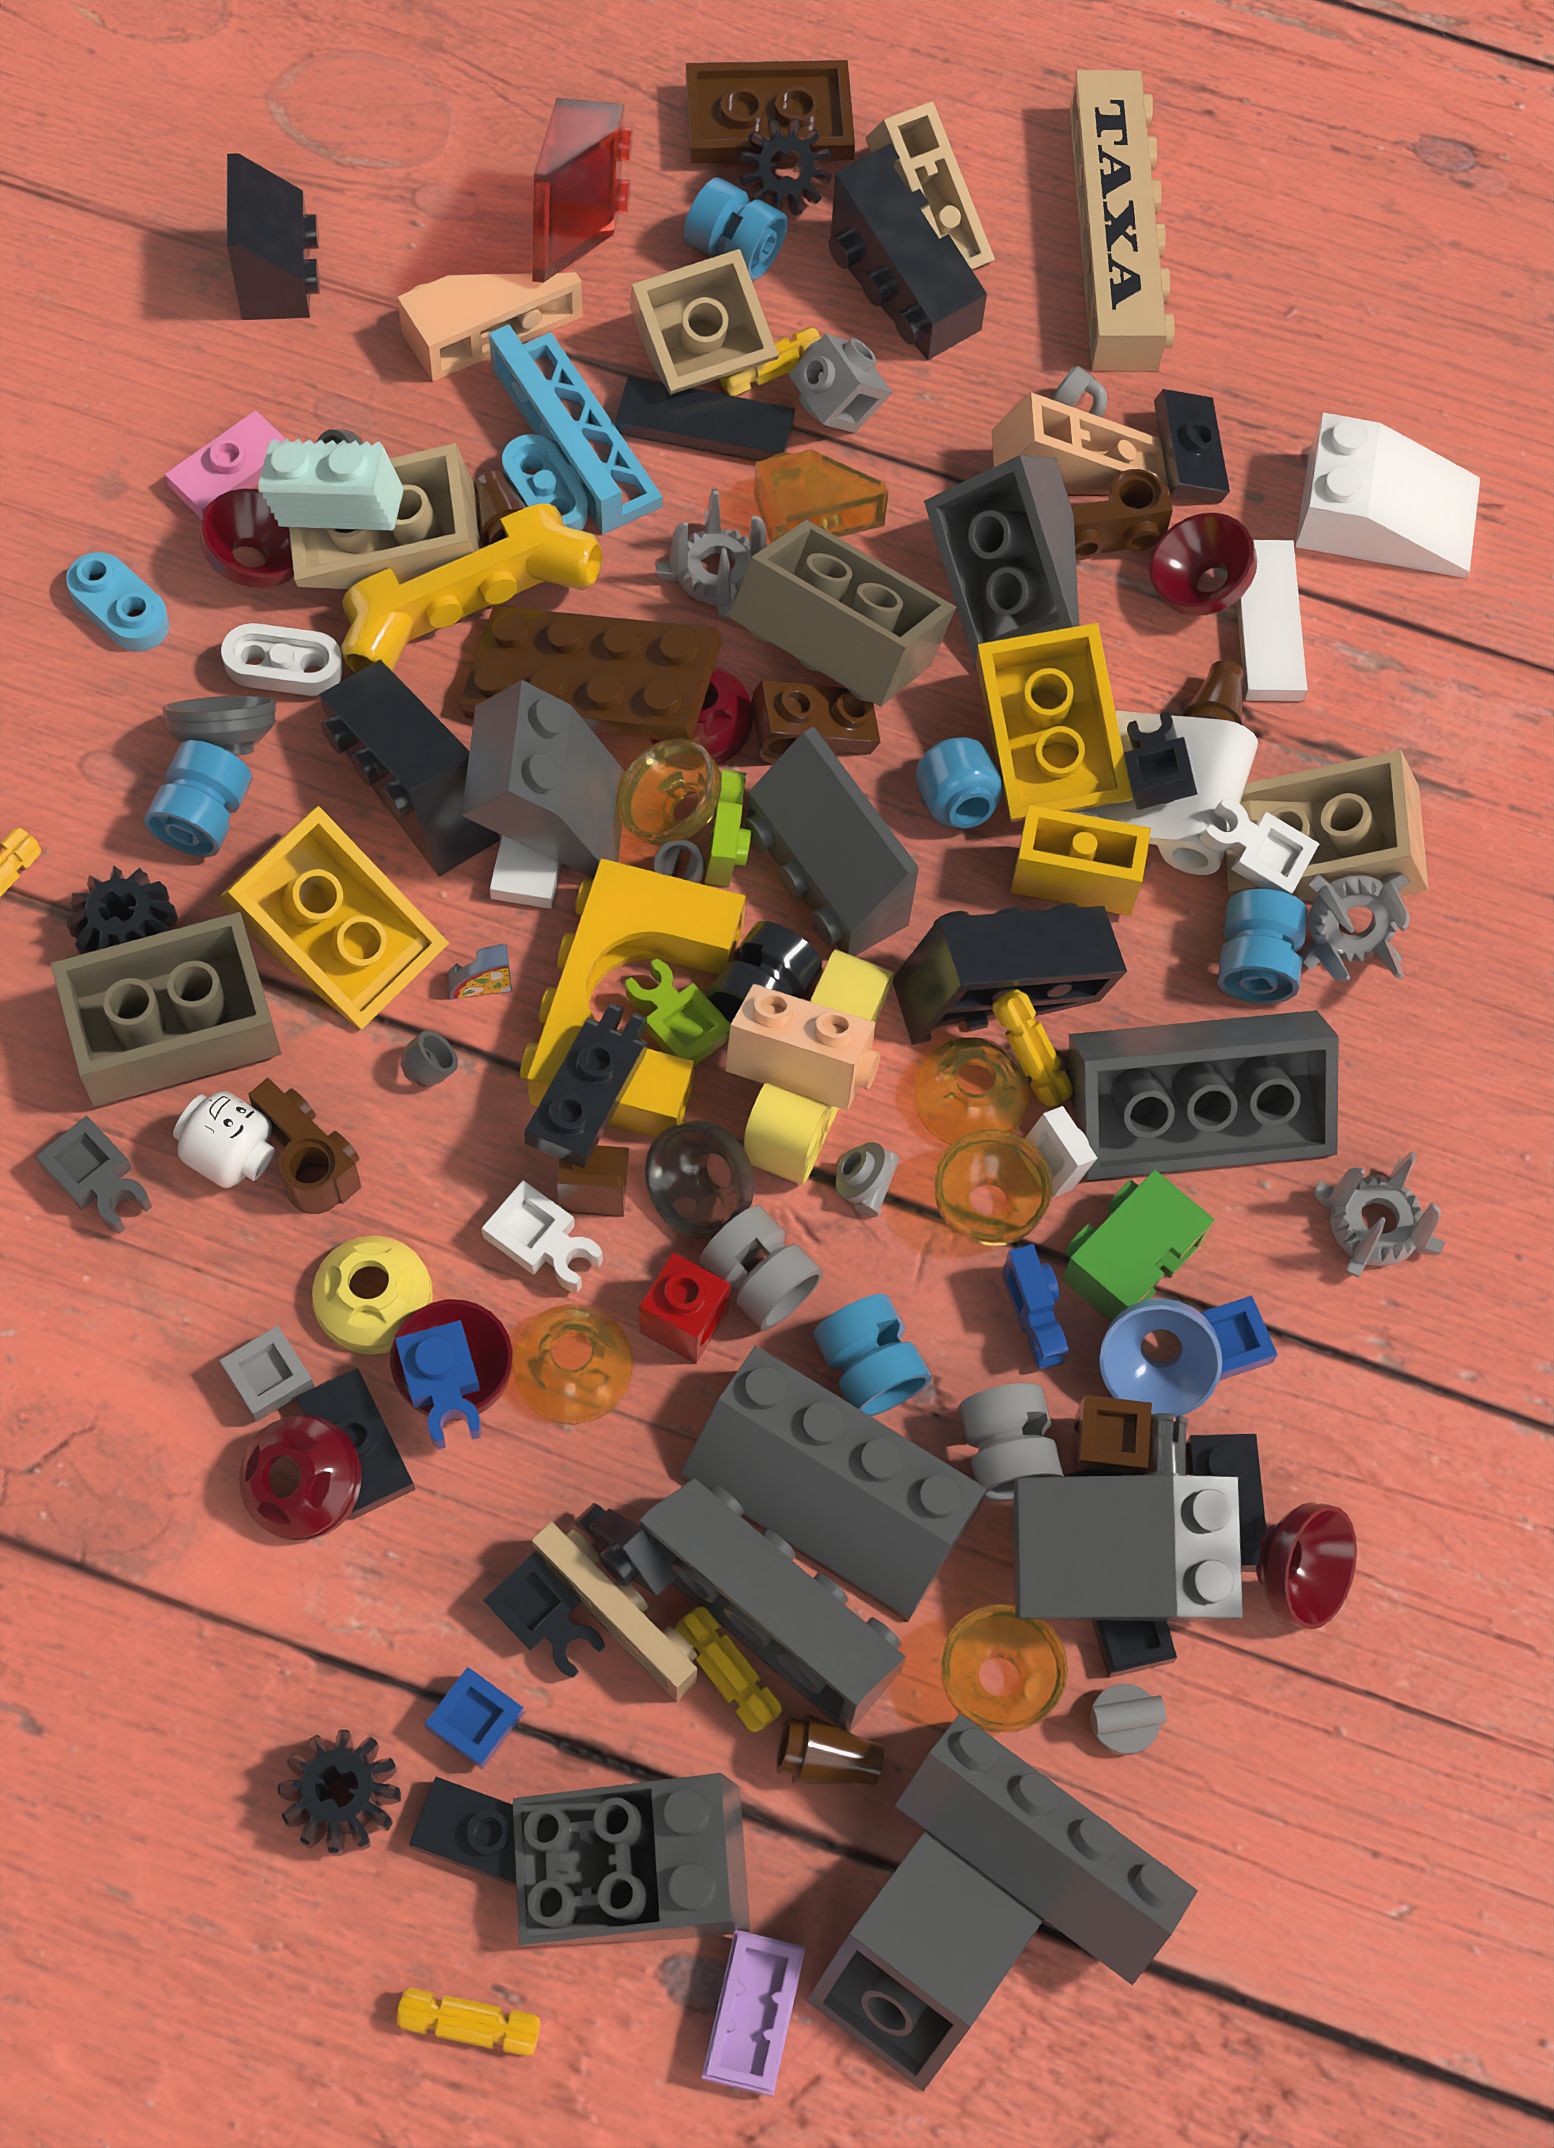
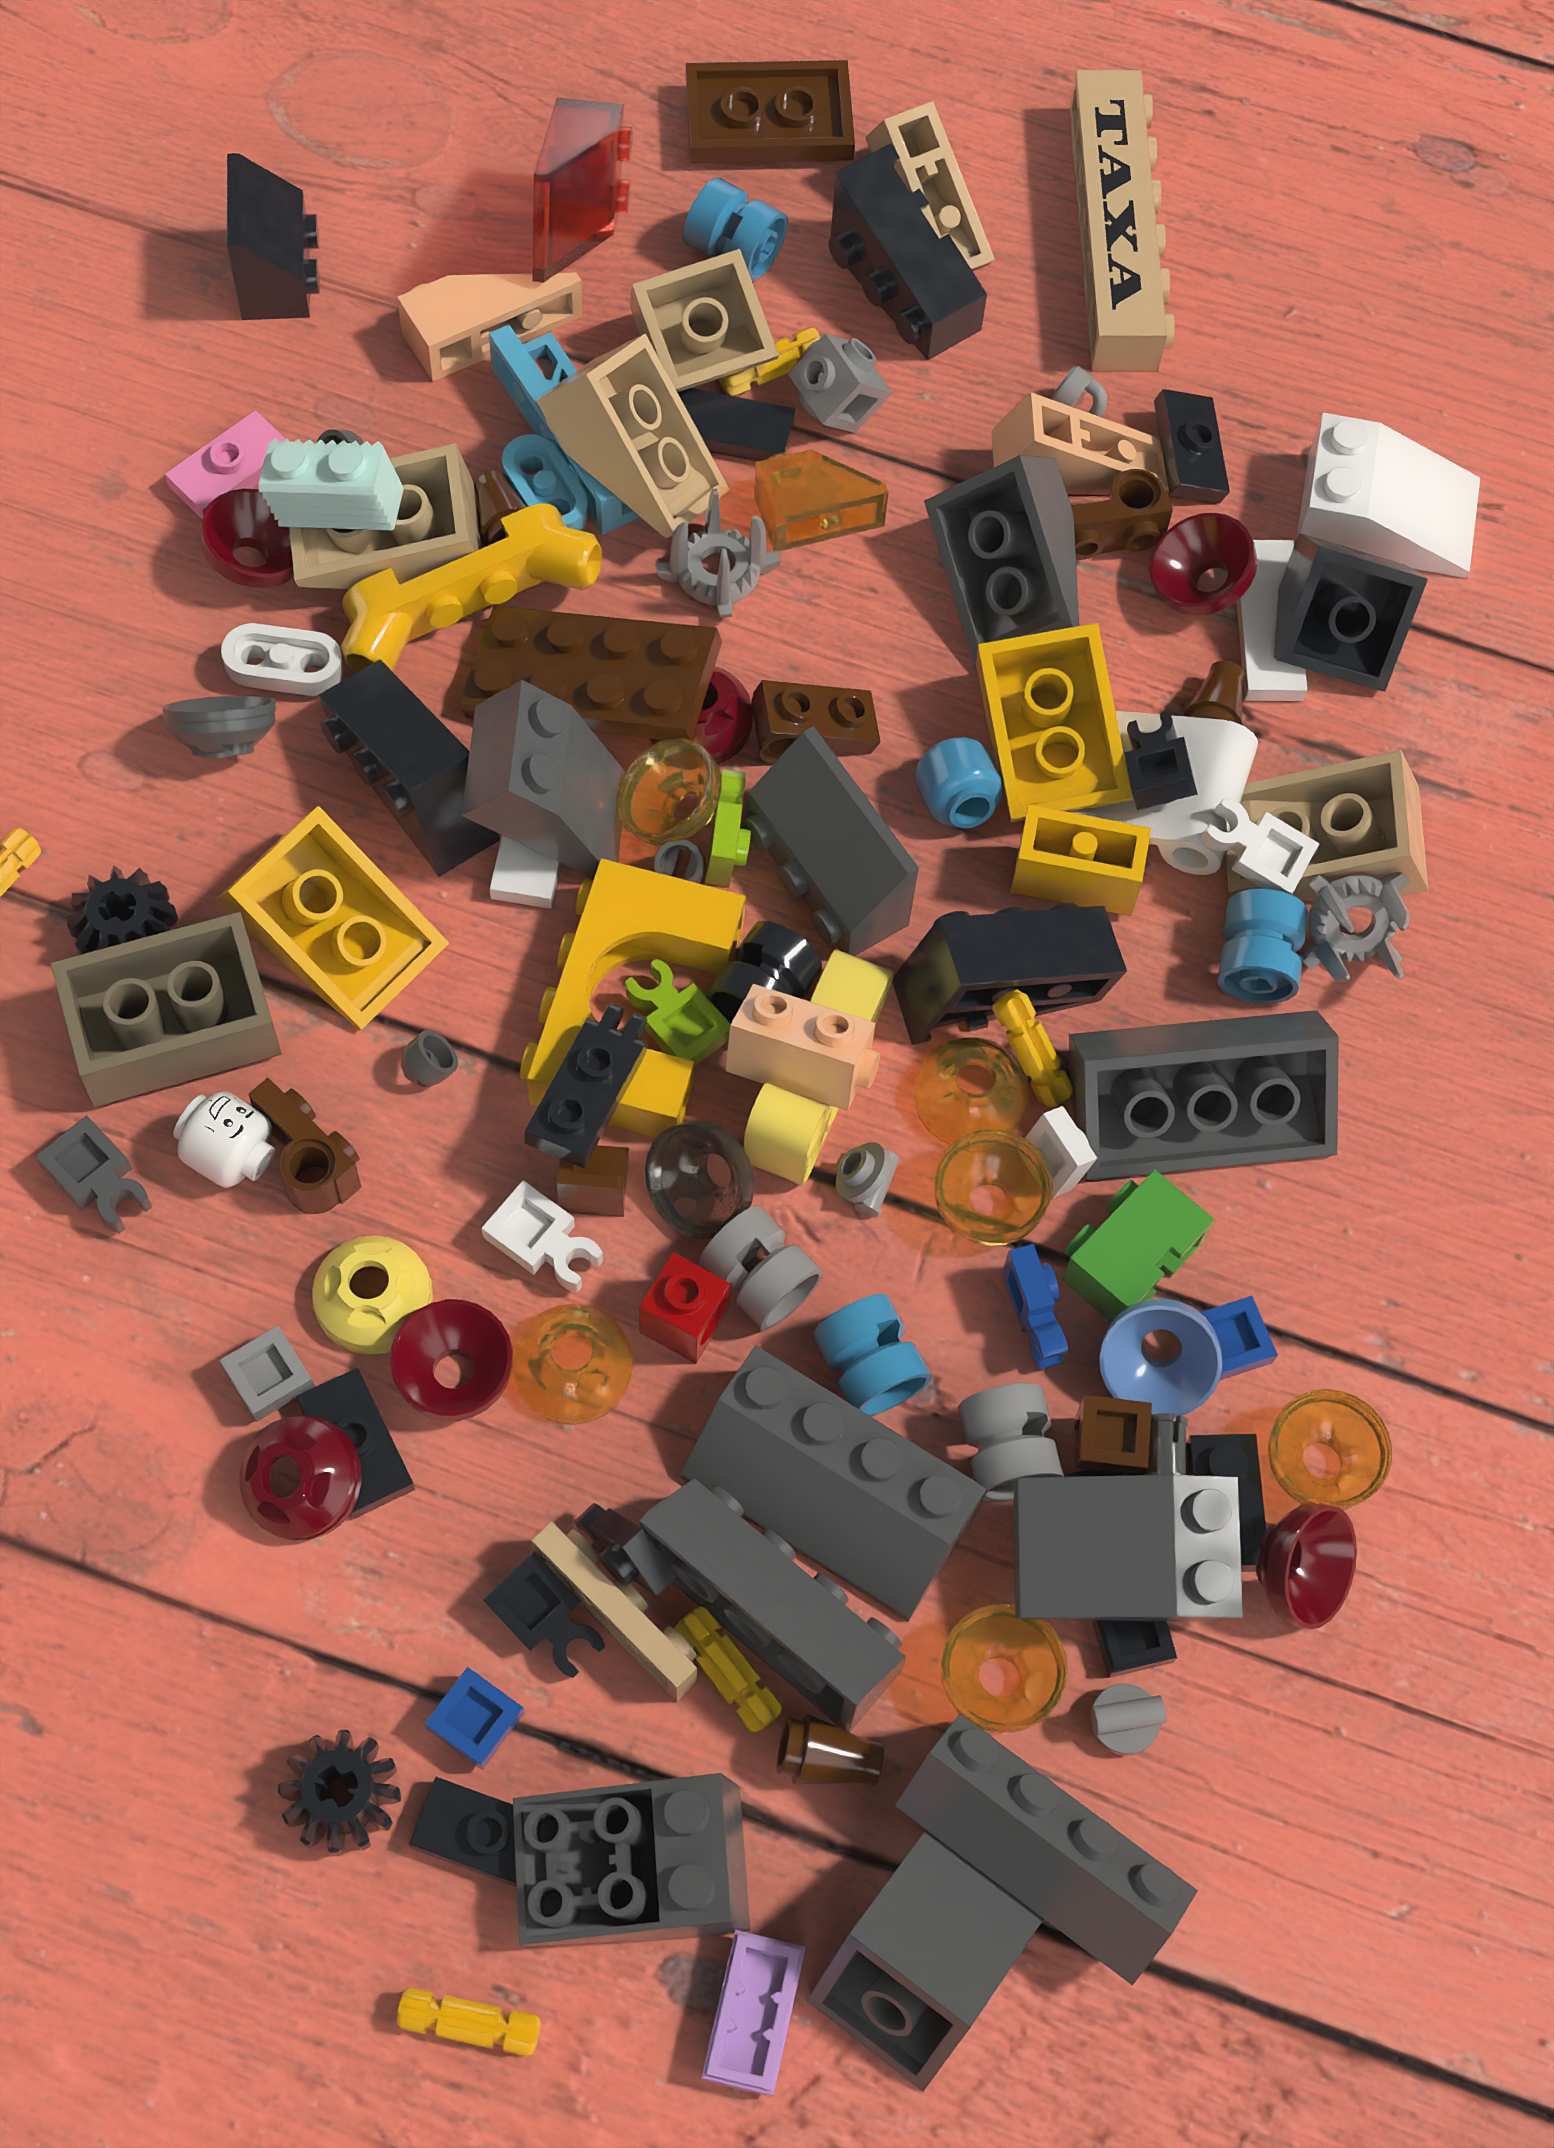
(114, 597): medium azure plate -> none
(198, 798): dark azure wheel -> none
(439, 1373): blue plate -> none
(483, 977): tile -> none
(635, 435): none -> tan slope
(782, 147): black gear -> none
(841, 612): dark tan brick -> none
(1344, 611): none -> black slope
(1345, 1426): none -> clear yellow piece
(1367, 1245): light grey piece -> none

